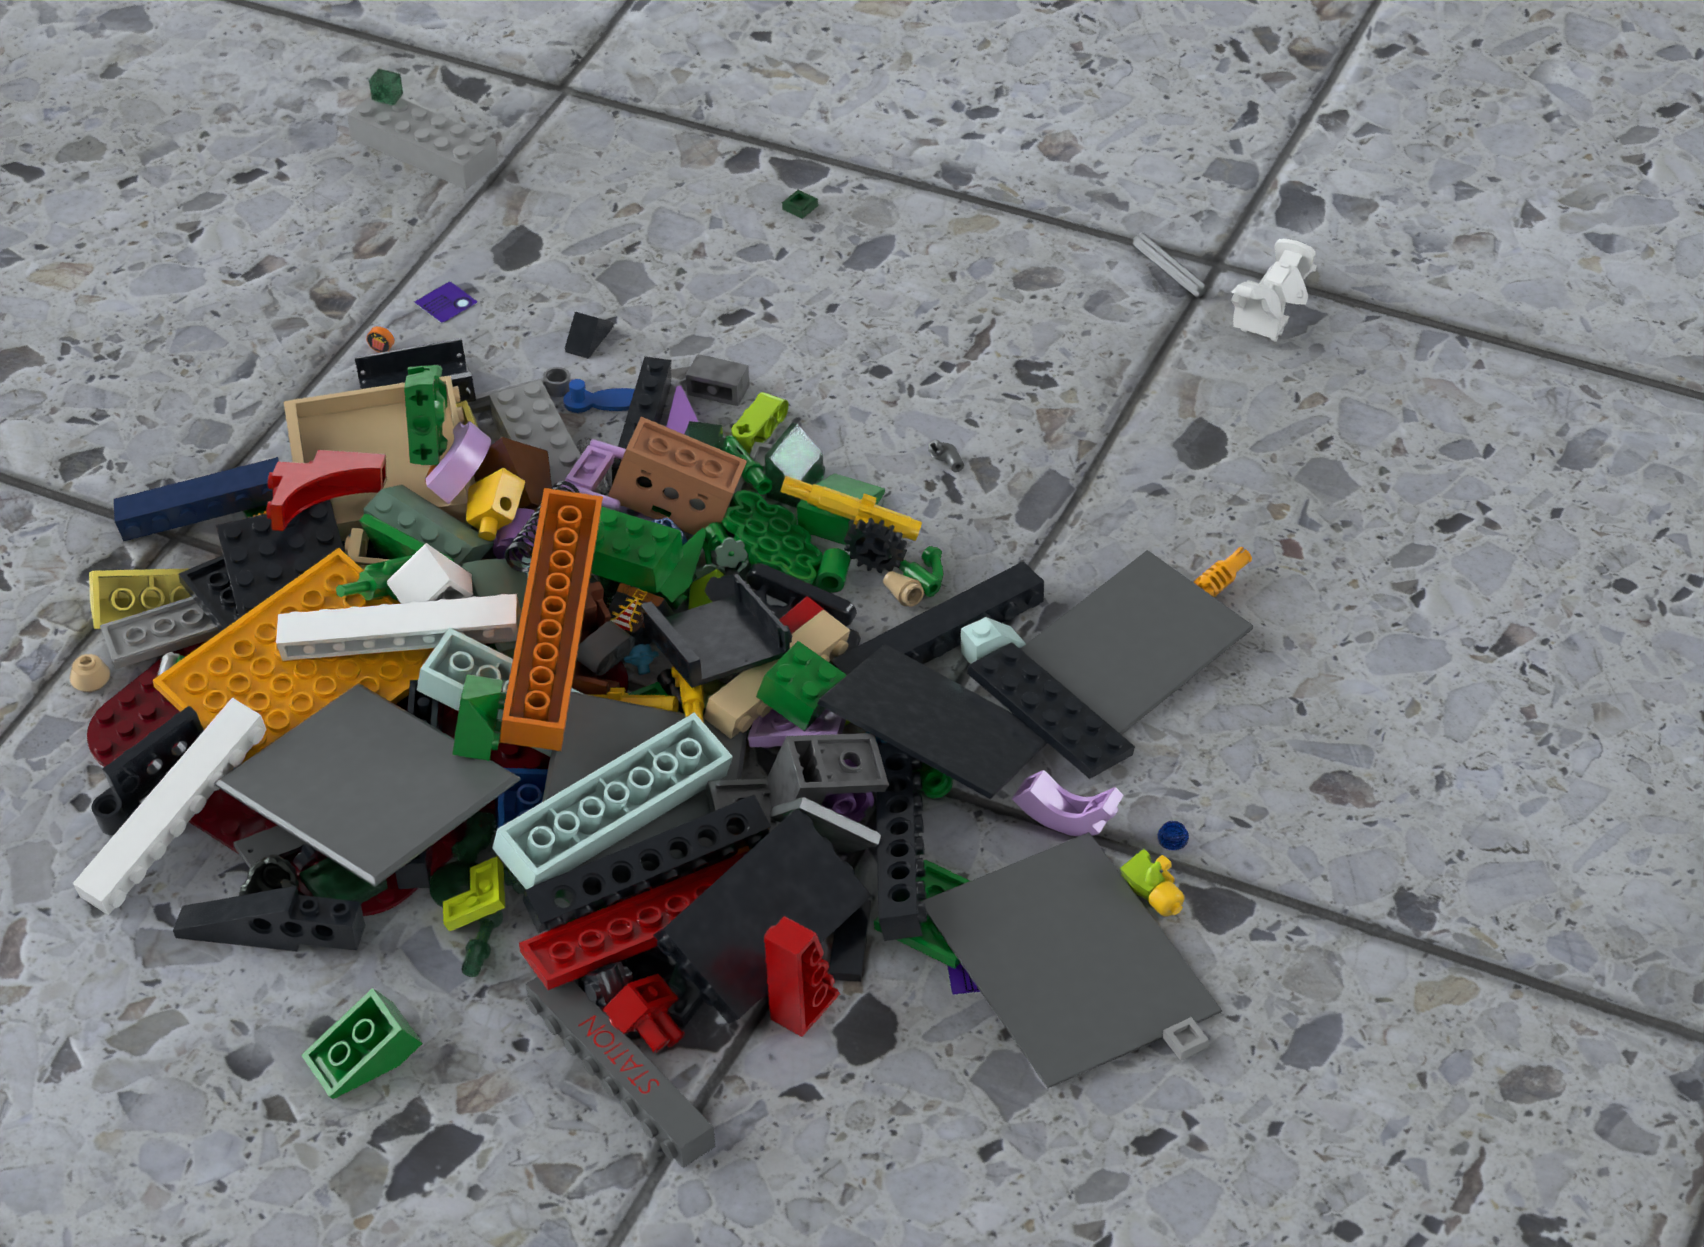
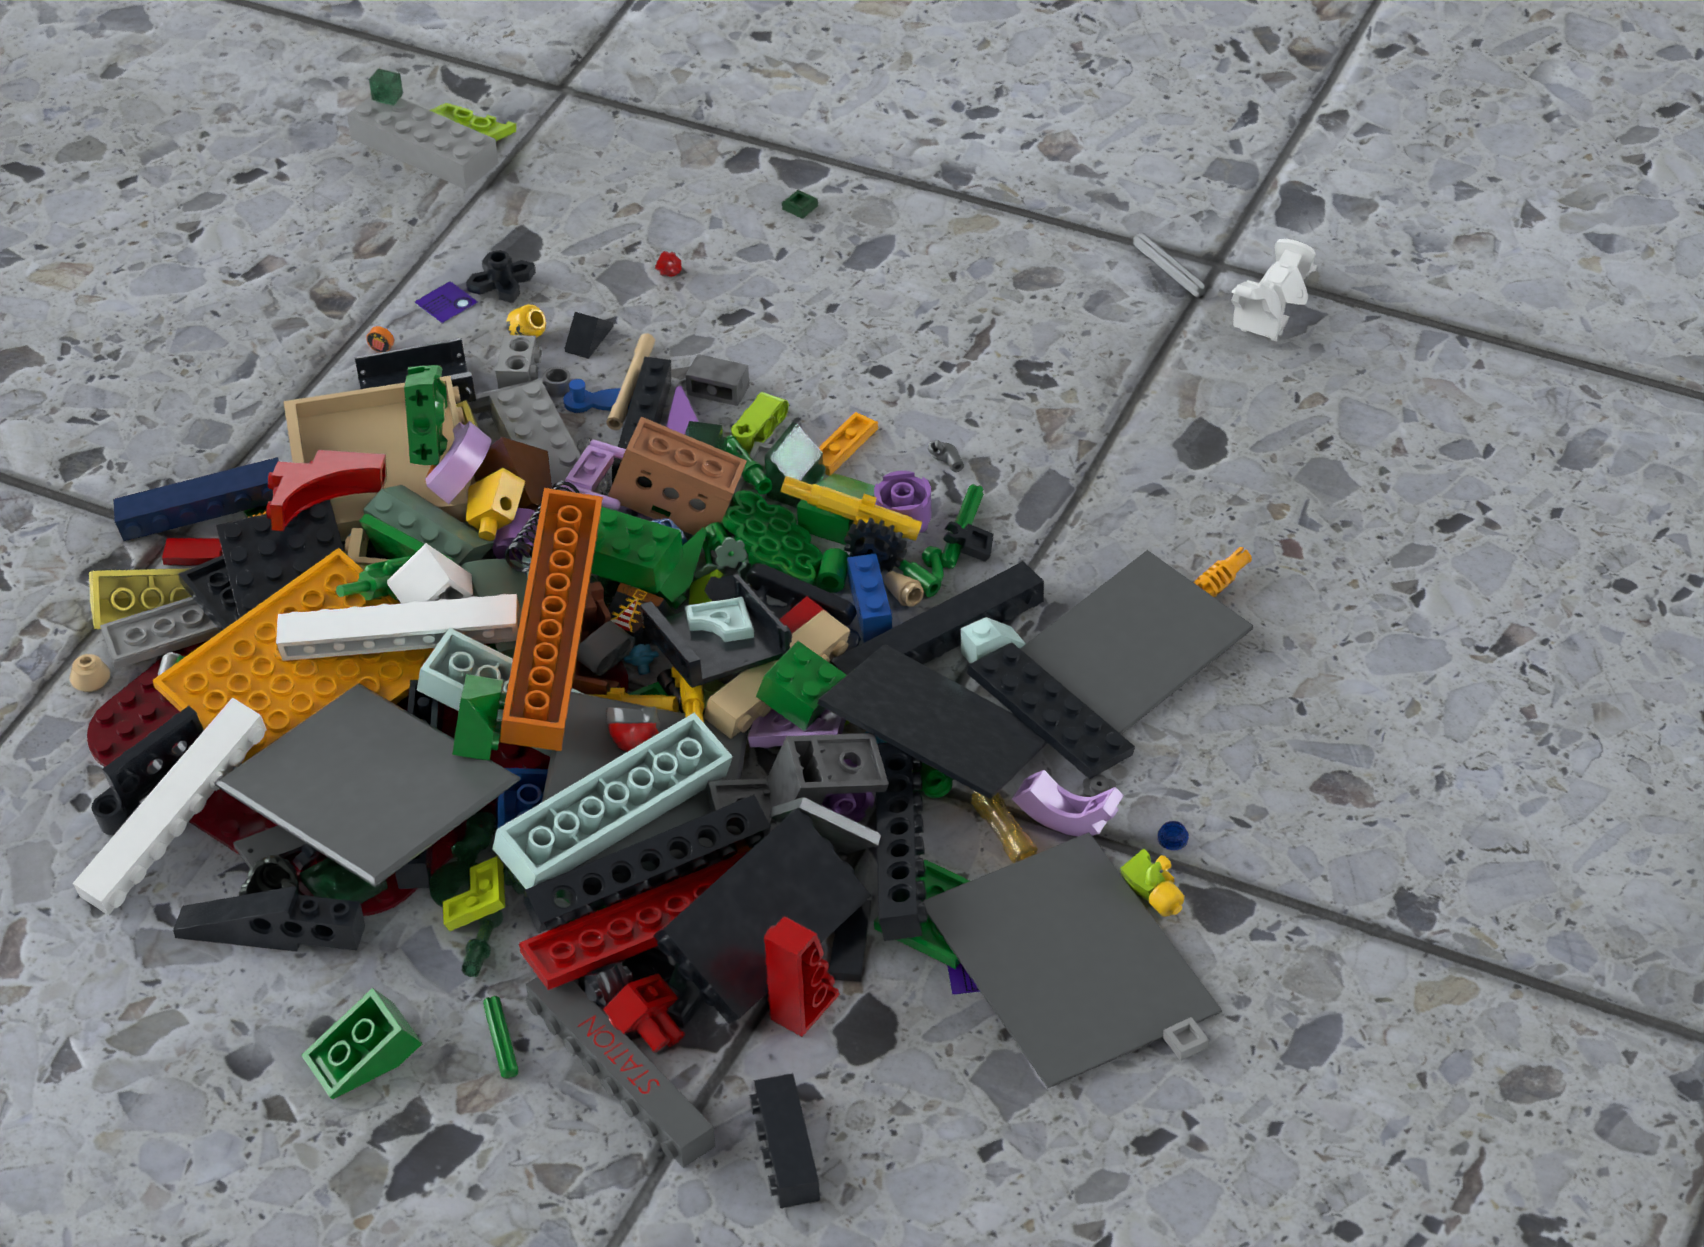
(190, 551): none -> red tile
(484, 125): none -> lime wing
(500, 1037): none -> green axle
(501, 275): none -> black plant
(517, 360): none -> light grey brick
(526, 321): none -> yellow head
(620, 408): none -> tan piece
(632, 726): none -> piece
(668, 264): none -> red plate
(723, 617): none -> light aqua tile
(786, 1141): none -> black brick
(846, 441): none -> light orange tile
(869, 596): none -> blue brick
(906, 495): none -> medium lavender brick
(965, 516): none -> green axle
(972, 539): none -> black plate
(1015, 841): none -> clear yellow axle
(1097, 785): none -> flat silver plant

